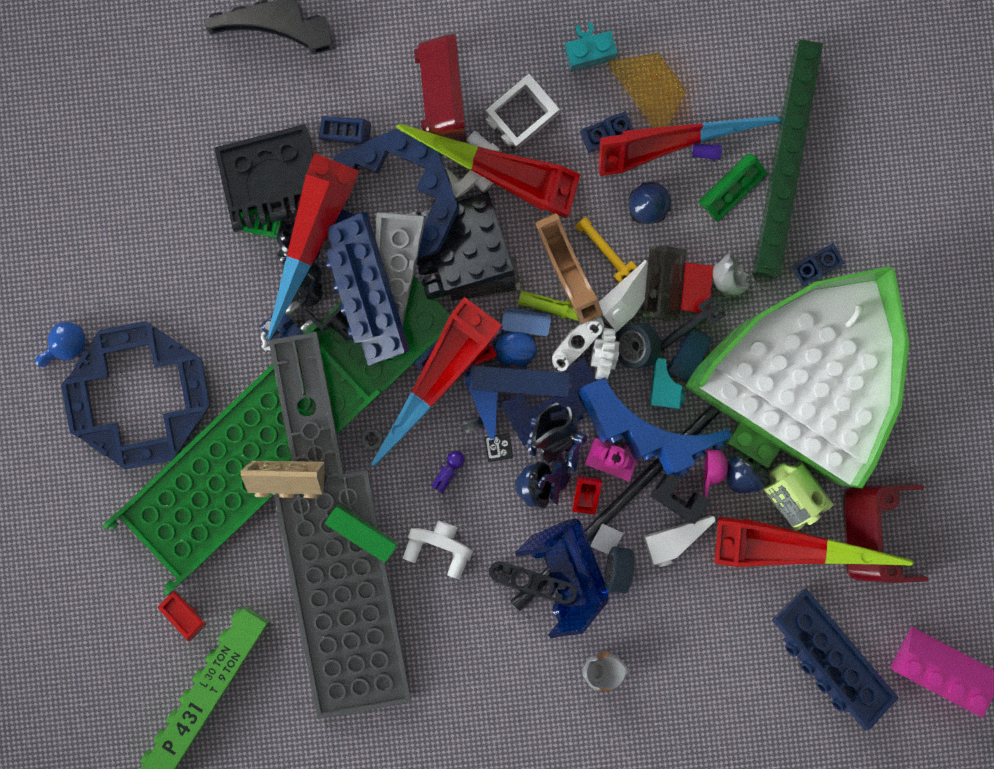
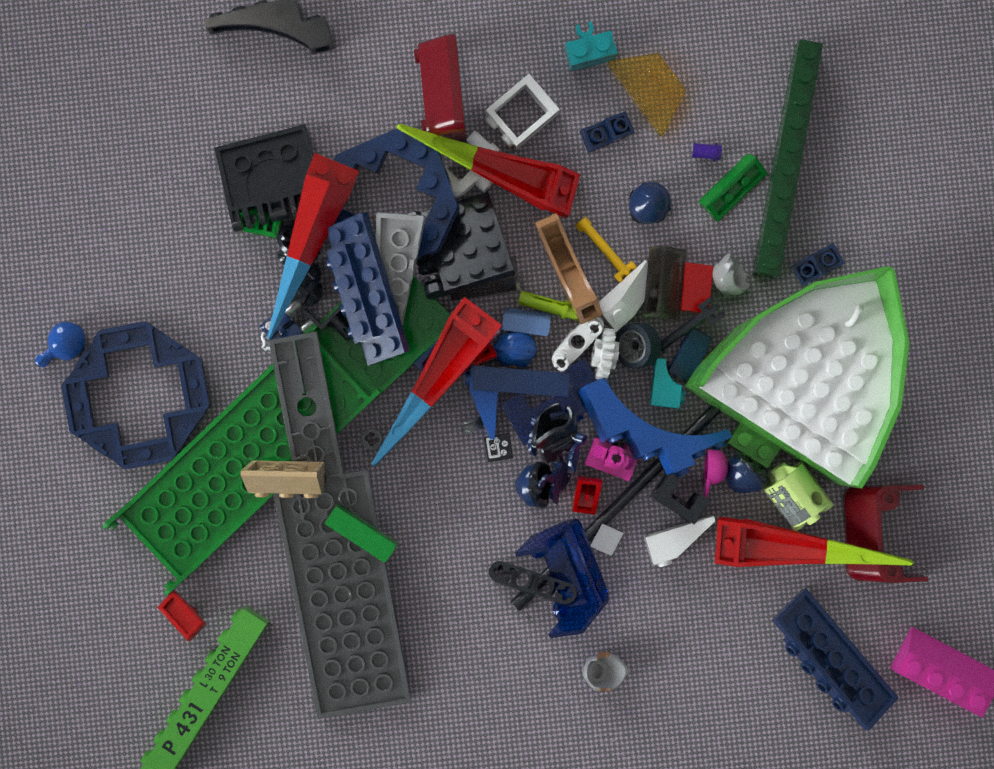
(359, 133): dark blue slope -> none
(441, 537): white connector -> none
(454, 461): dark purple pin -> none
(619, 570): black wheel -> none
(640, 146): red plate -> none

